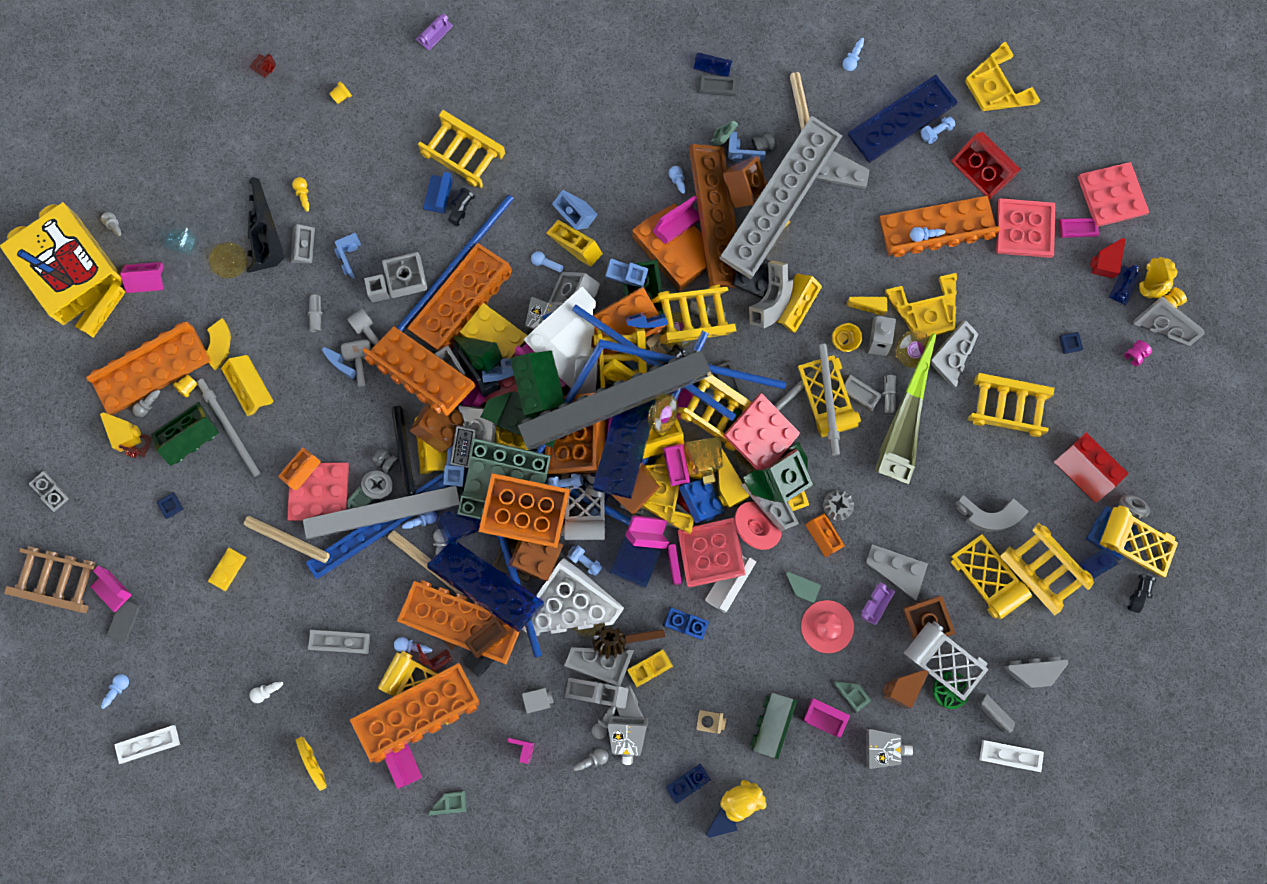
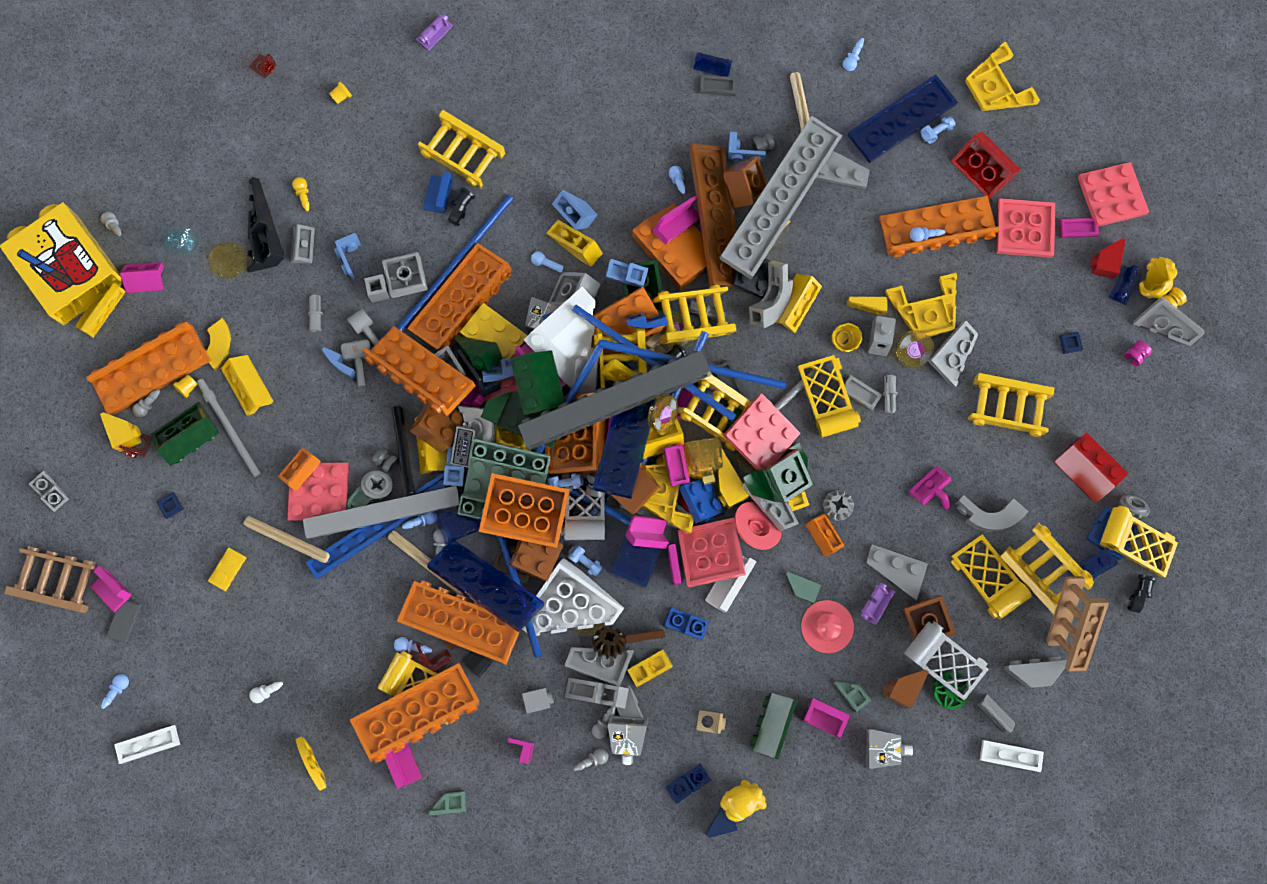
(339, 641): light grey plate -> none
(486, 637): reddish brown tile -> none
(723, 133): sand green tile -> none
(833, 434): light grey bar -> none
(900, 444): olive plate -> none
(930, 486): none -> dark pink plate
(1088, 628): none -> medium nougat fence

